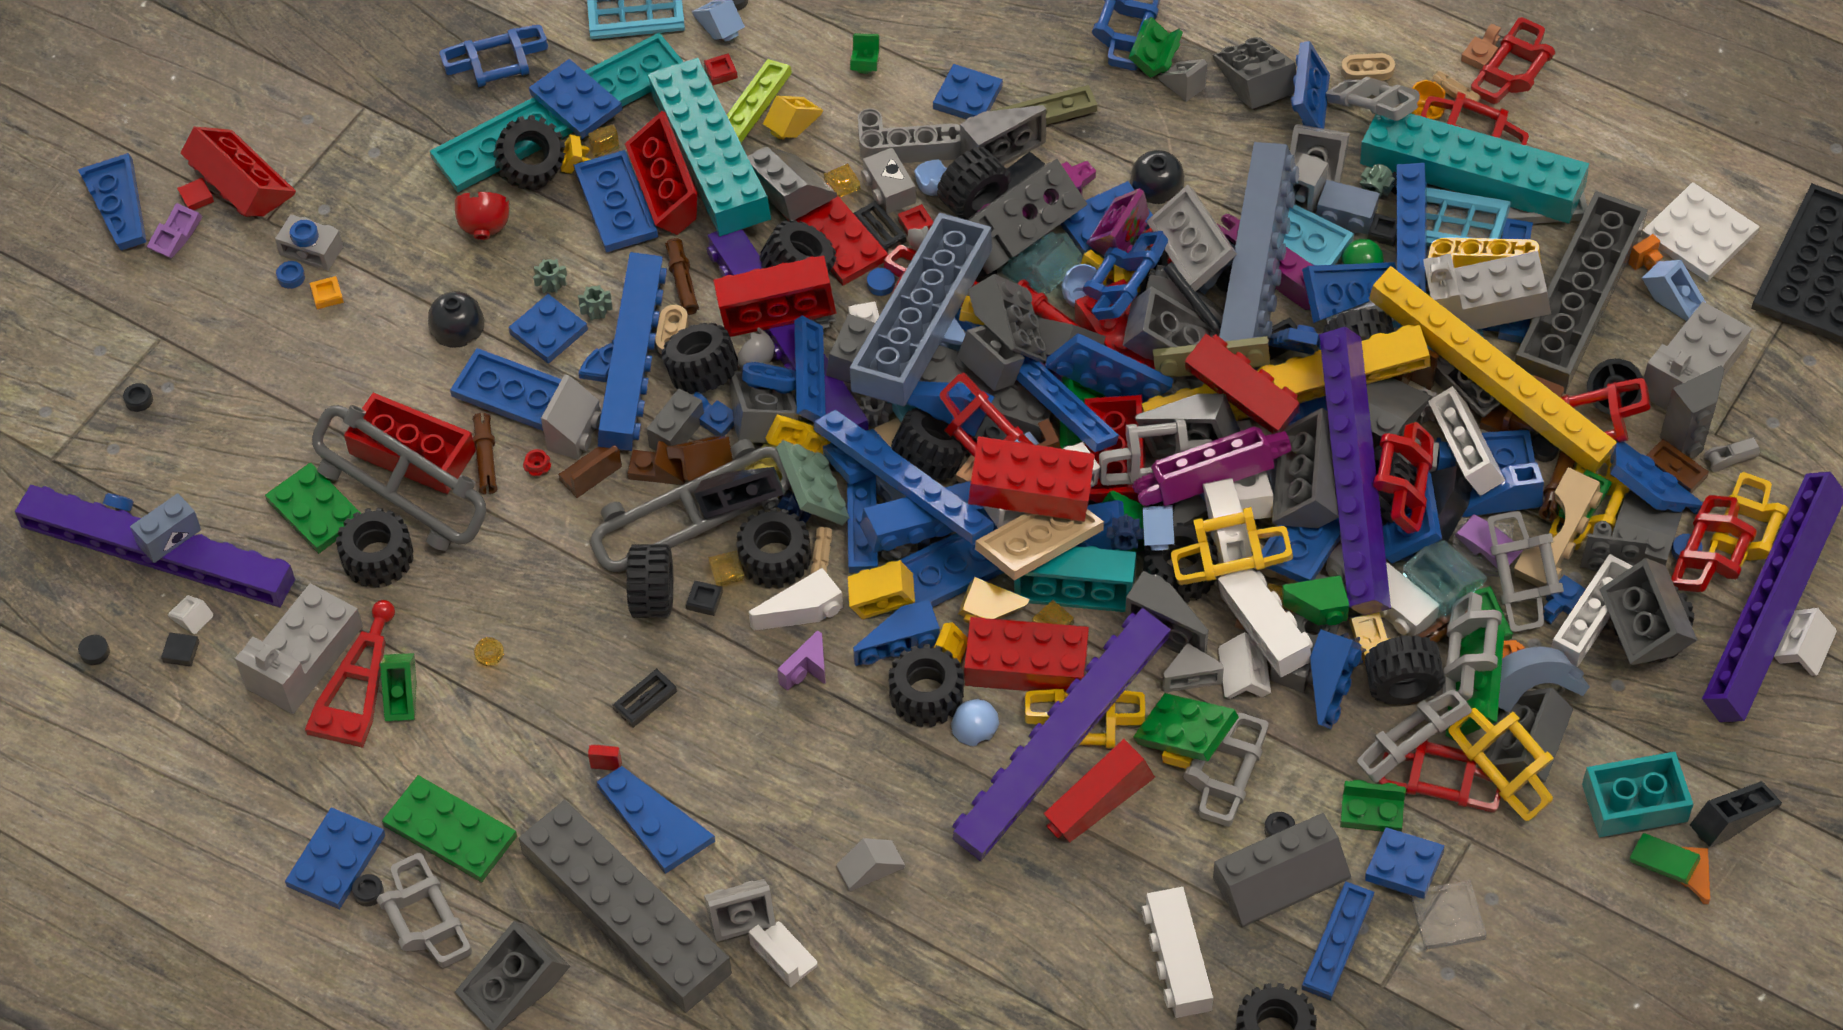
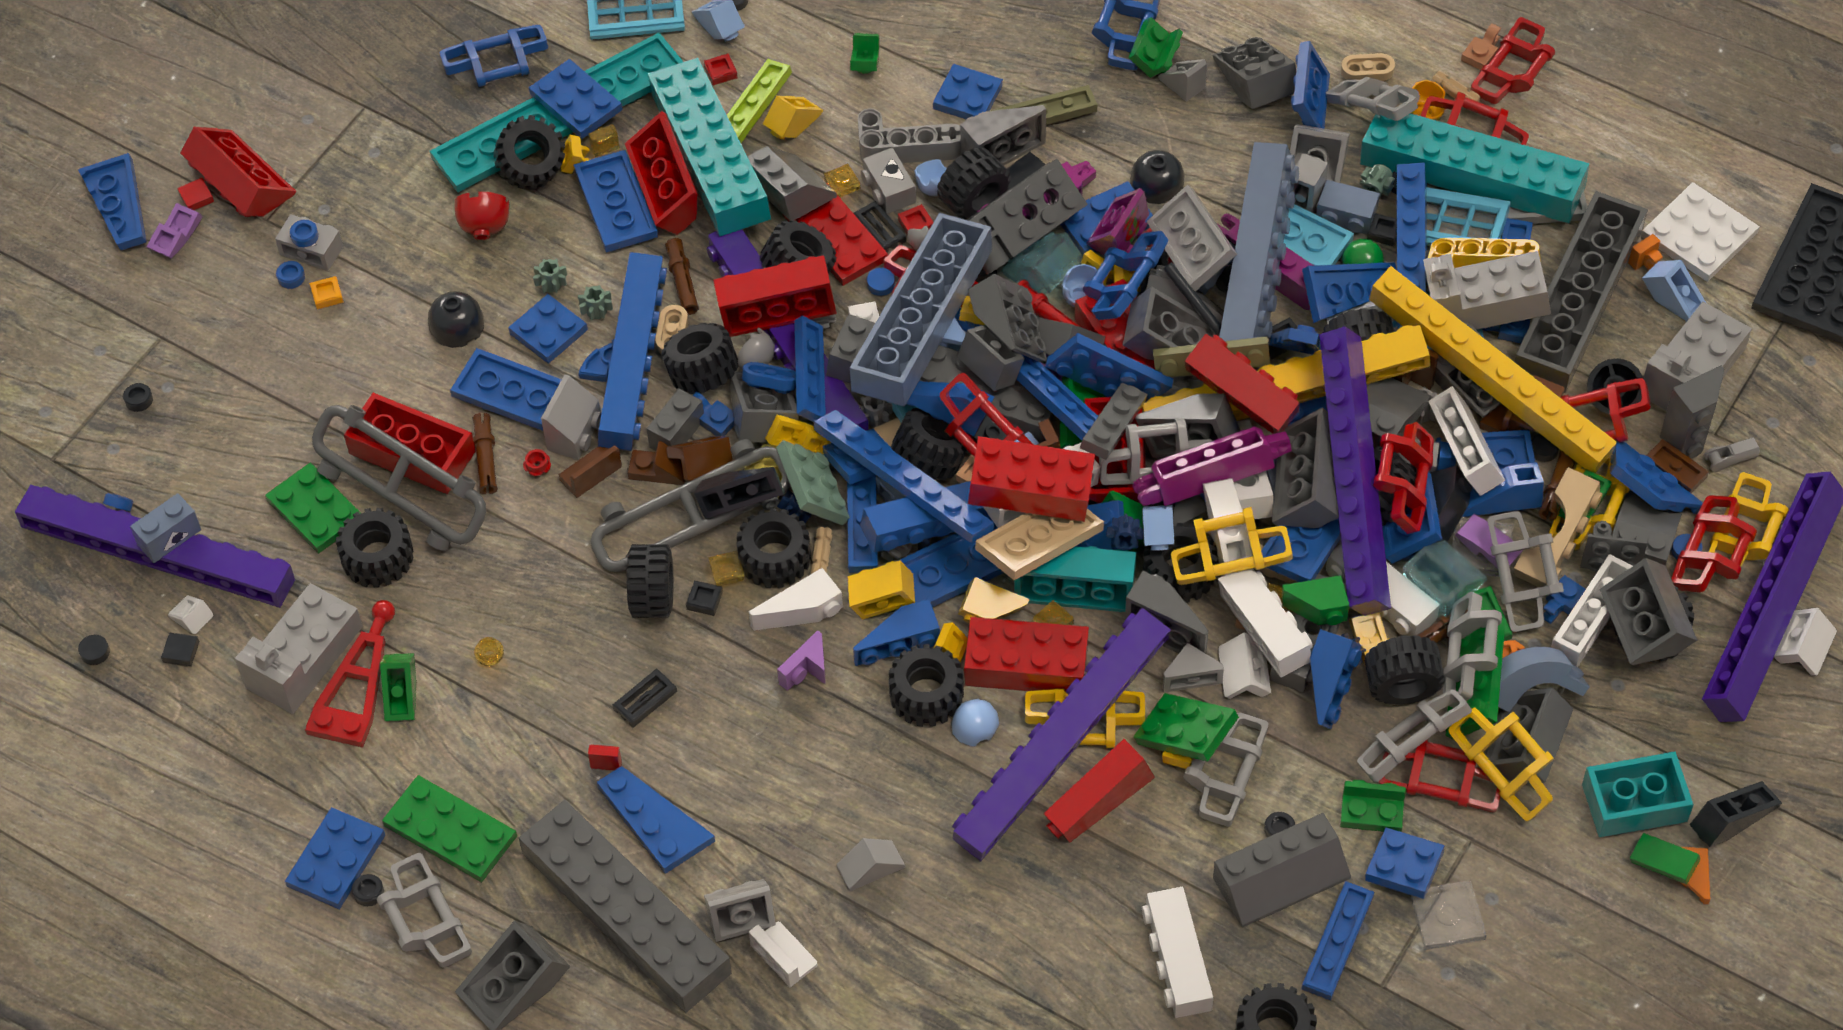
(1112, 421): none -> dark grey plate

